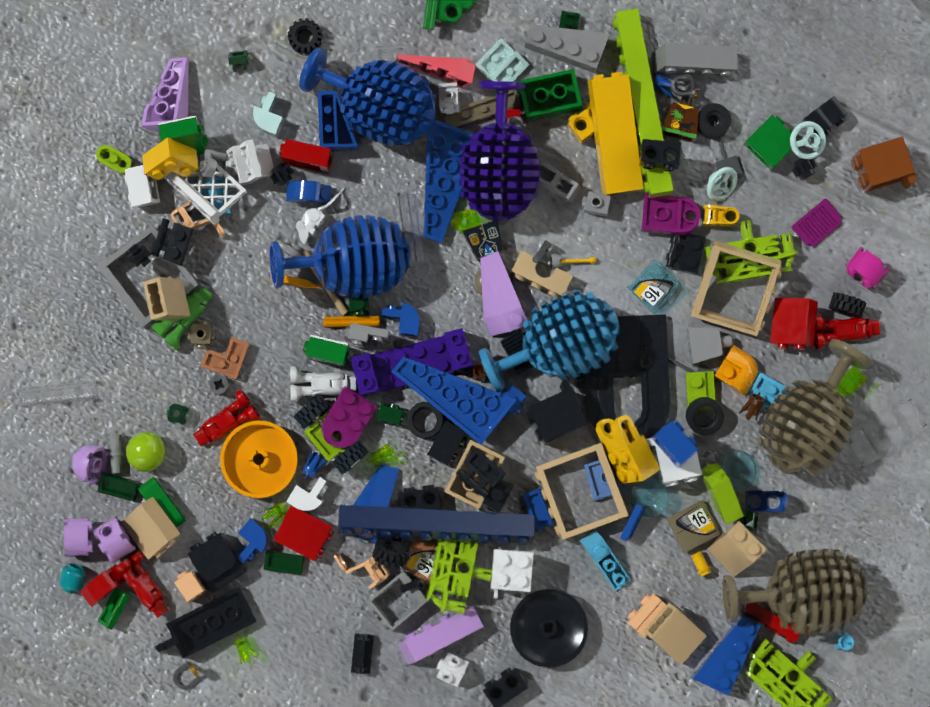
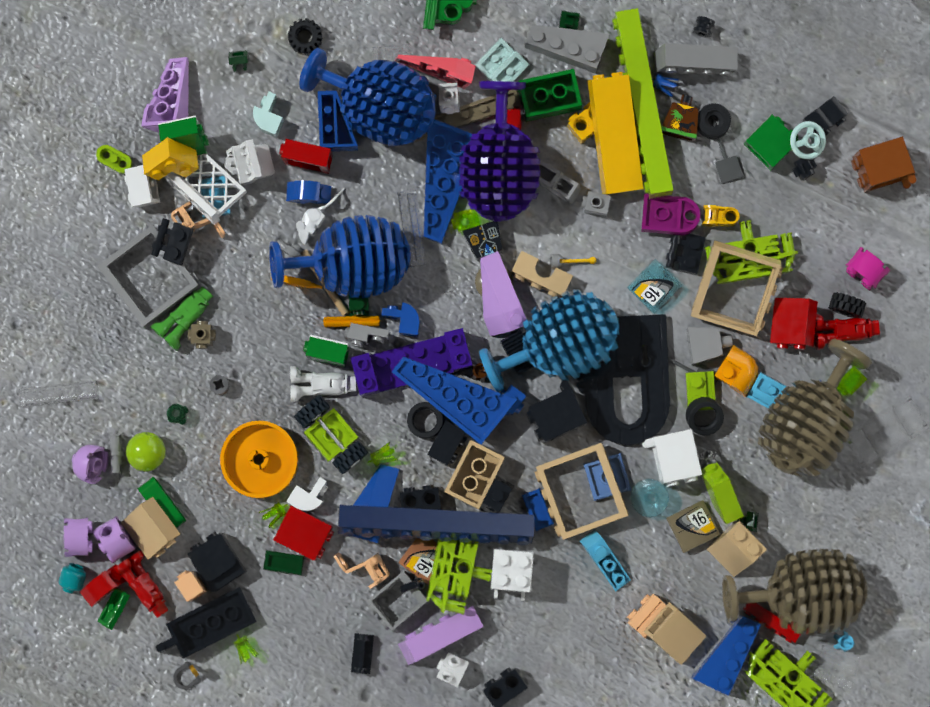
(118, 486): dark green tile -> none
(139, 255): black gear -> none
(166, 299): tan brick -> none
(208, 165): light grey plate -> none
(225, 421): red piece -> none
(227, 364): nougat plate -> none
(256, 537): blue brick -> none
(281, 174): black gear -> none
(312, 466): blue piece -> none
(347, 417): magenta plate -> none
(390, 414): dark green brick -> none
(391, 552): black tyre -> none
(485, 468): black plate -> none
(517, 121): light grey plate -> none
(542, 252): dark grey bar -> none
(548, 628): black dish -> none
(627, 450): yellow brick -> none
(633, 521): blue tile -> none
(660, 149): black brick -> none
(675, 443): blue brick -> none
(684, 77): flat silver piece -> none
(701, 564): yellow pin -> none
(703, 26): none -> black wheel
(719, 181): light aqua piece -> none
(745, 468): clear light blue dish -> none
(755, 402): reddish brown piece -> none
(783, 500): blue piece -> none
(817, 223): magenta window -> none

